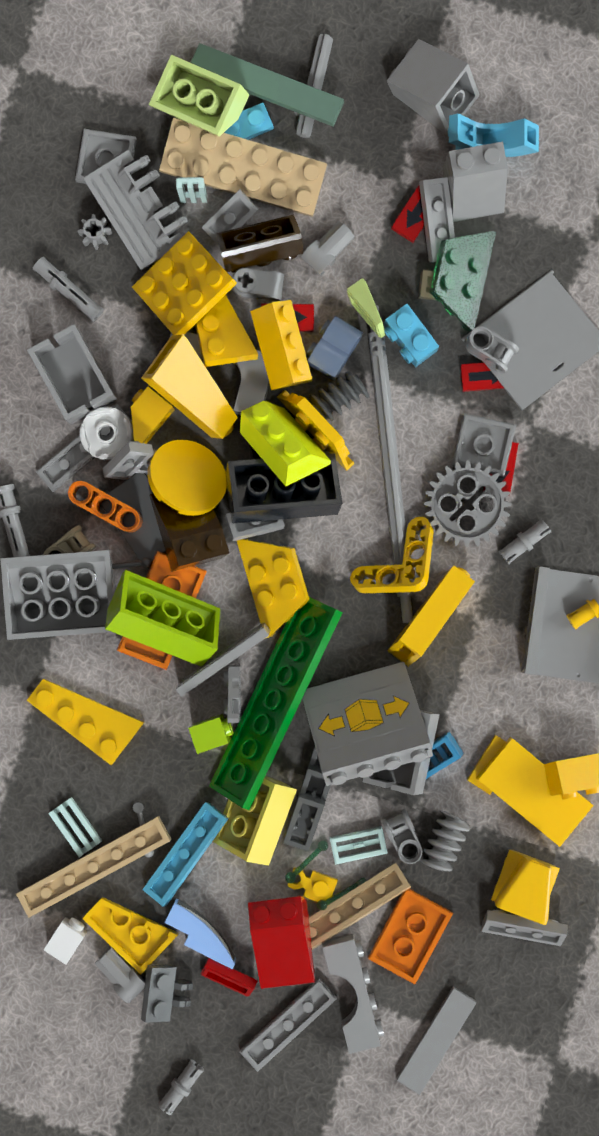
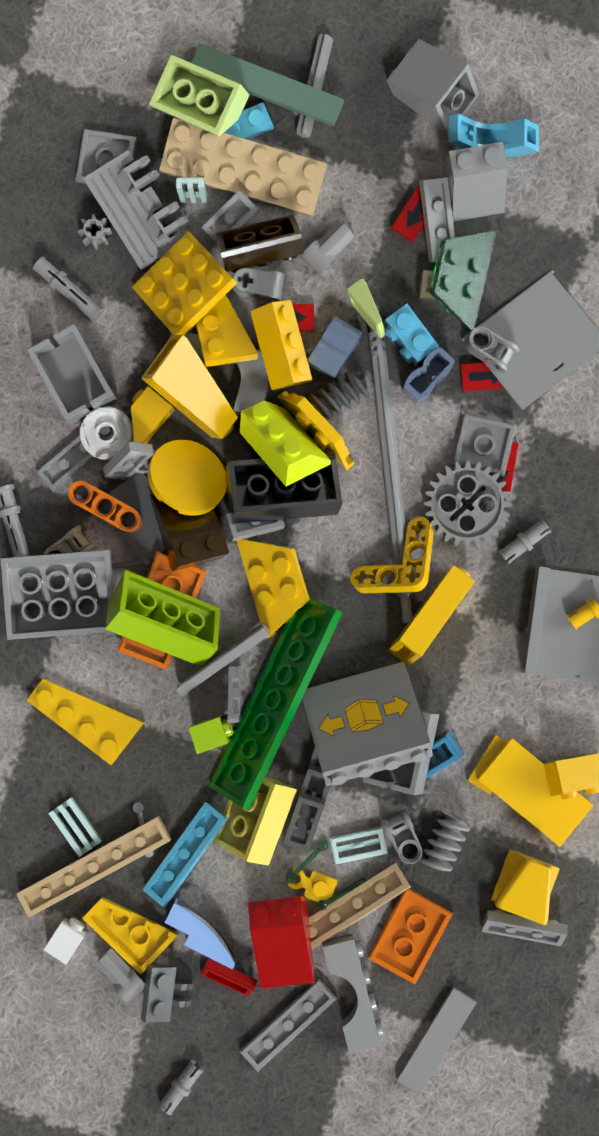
(433, 371): none -> sand blue brick

